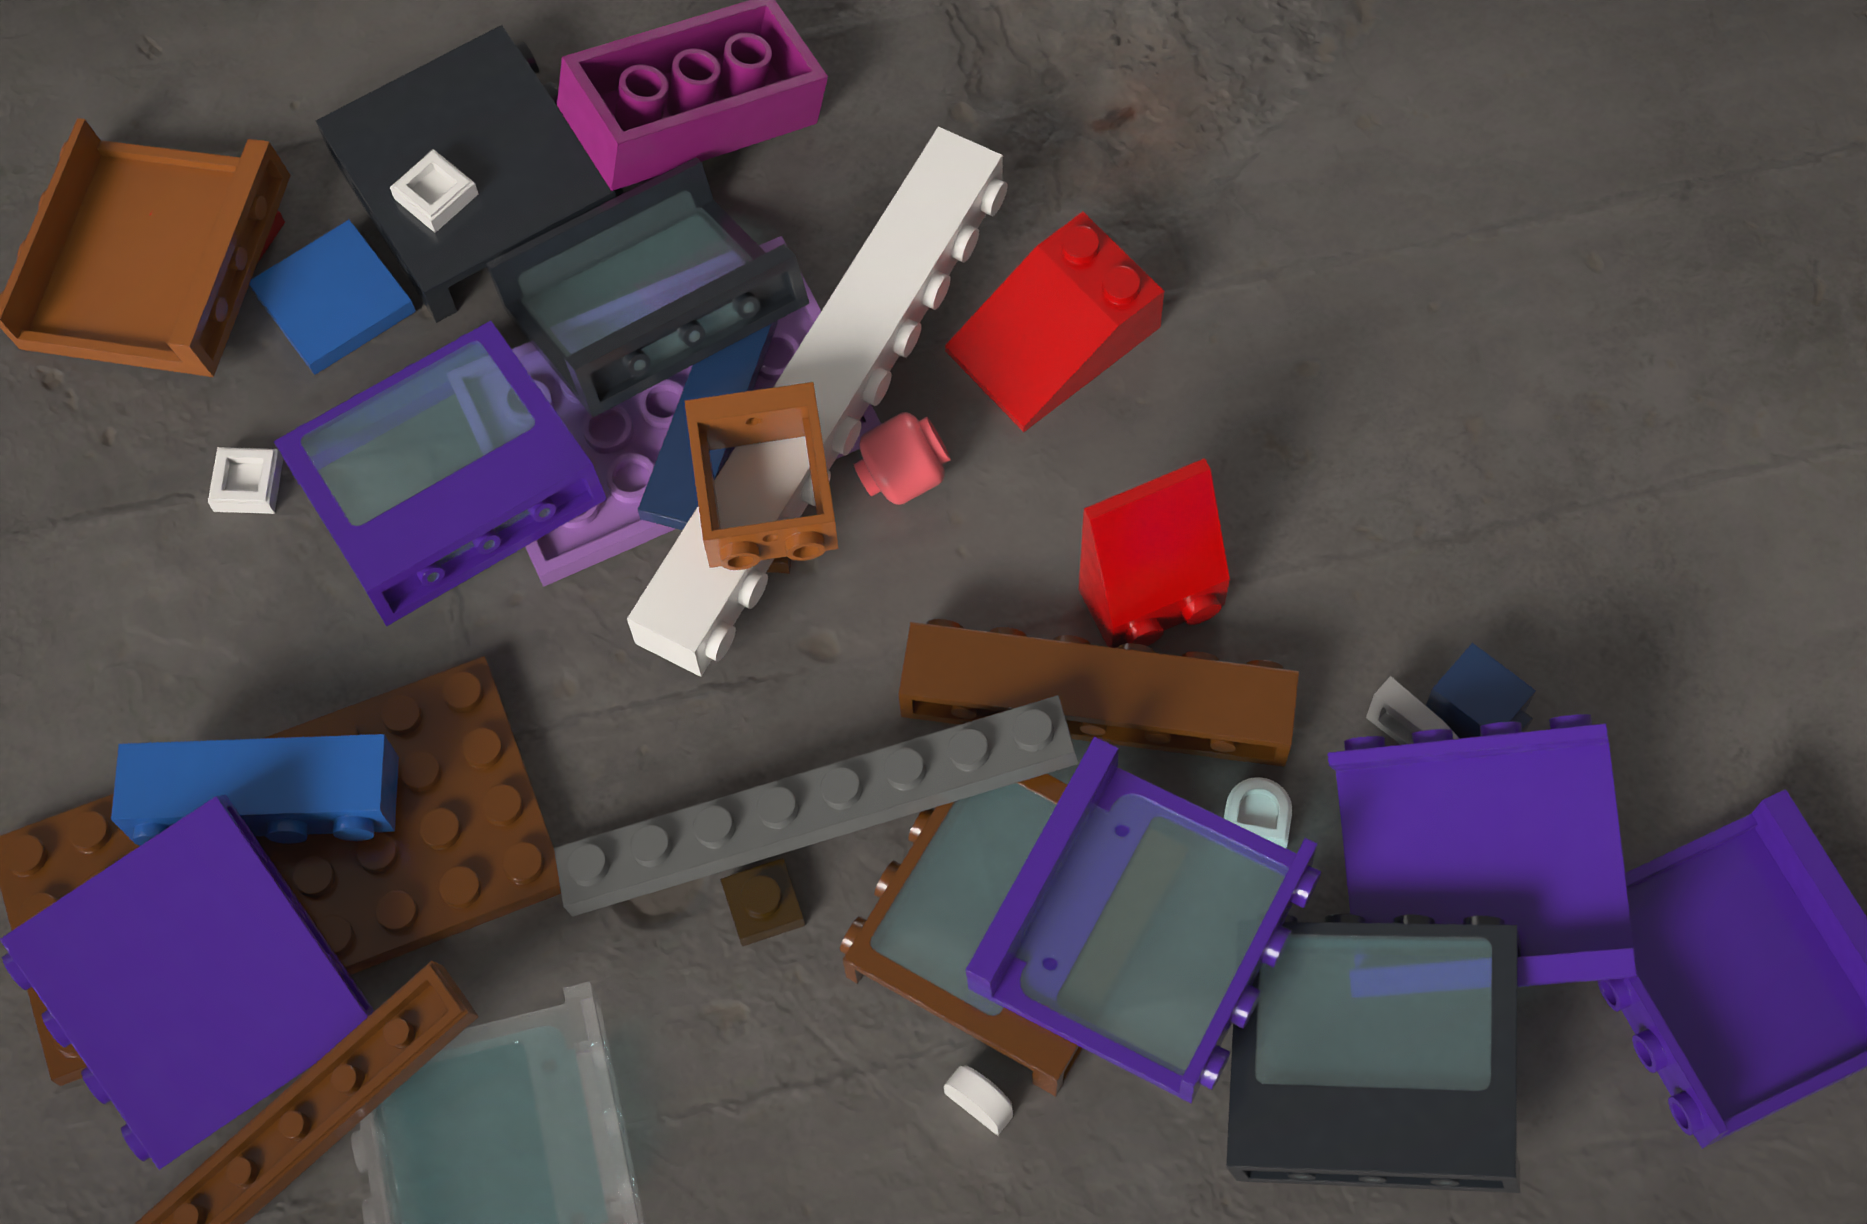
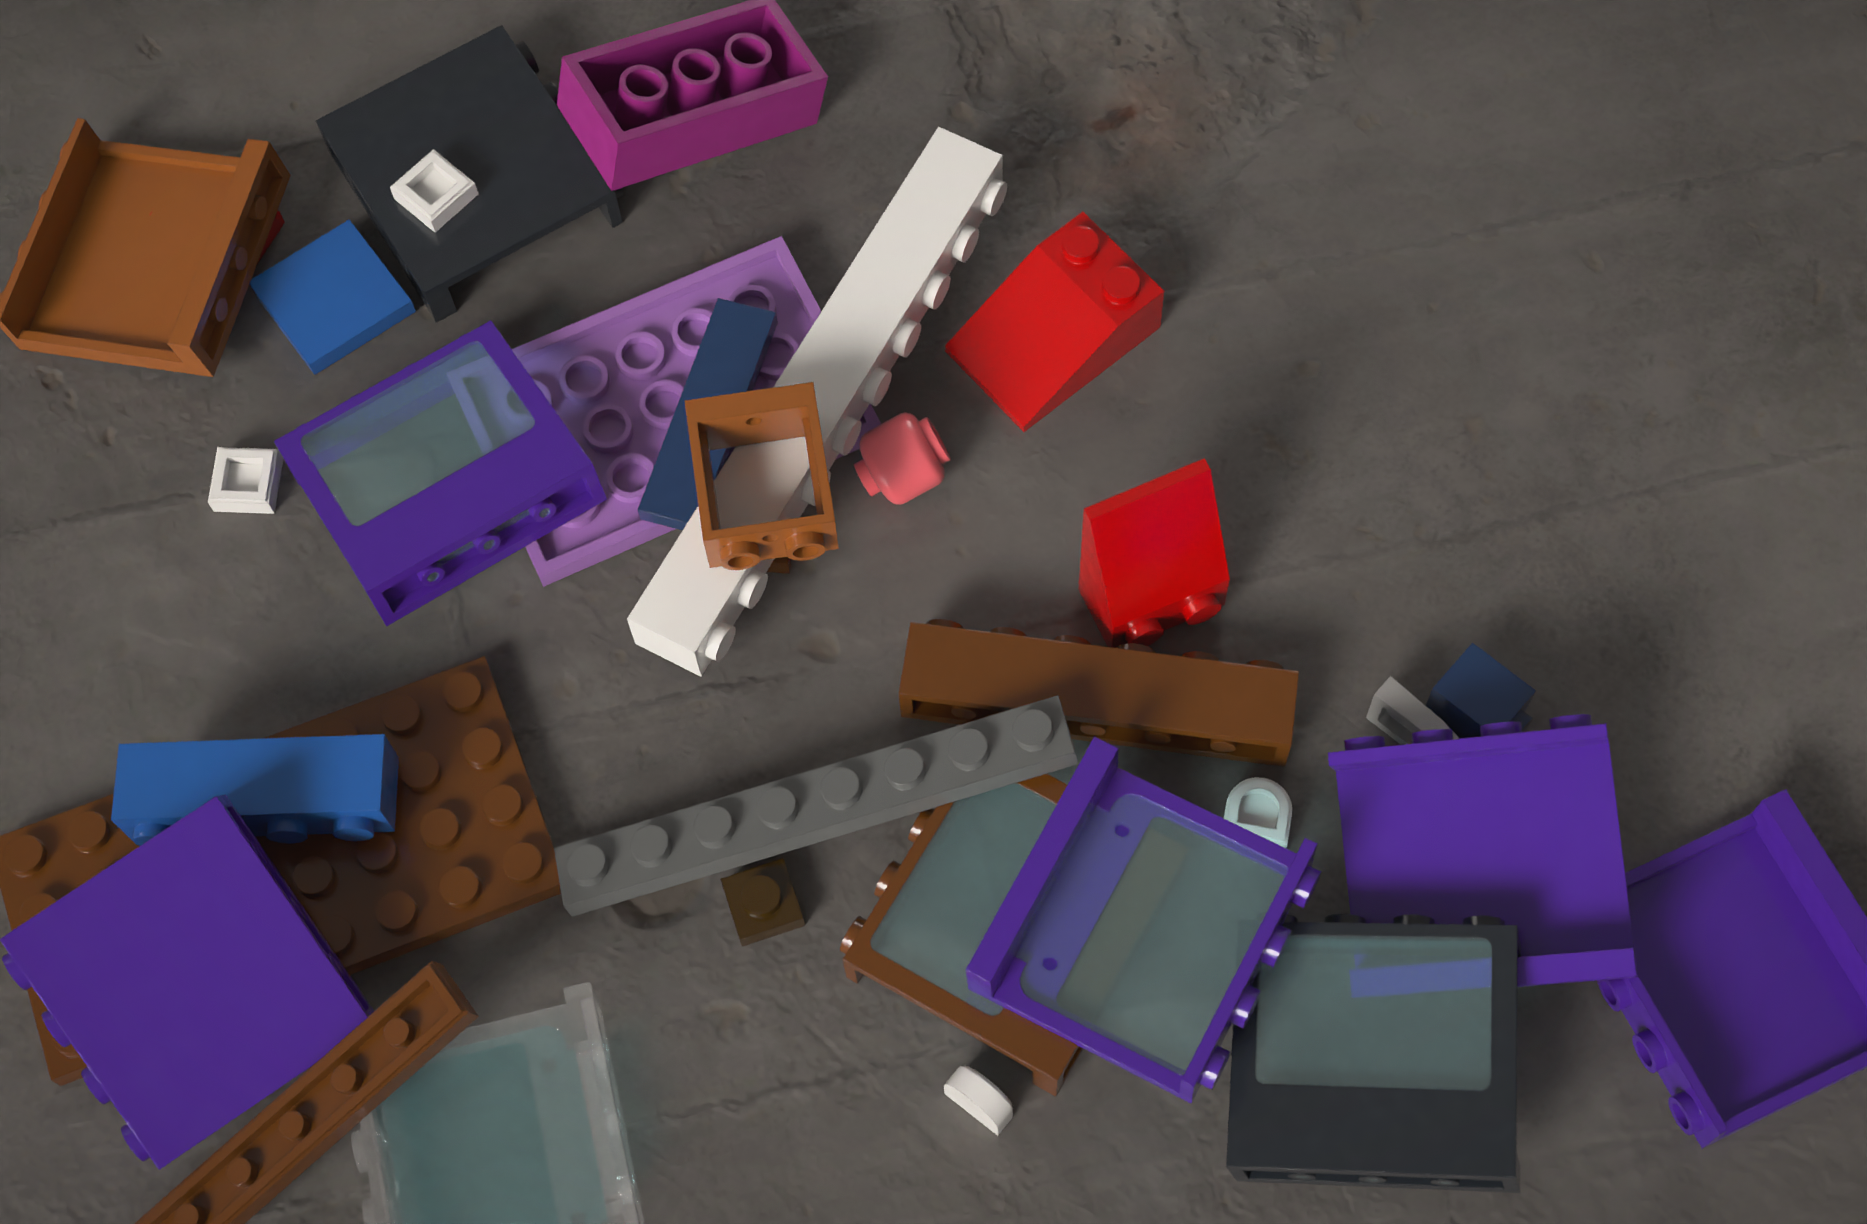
(644, 288): panel -> none

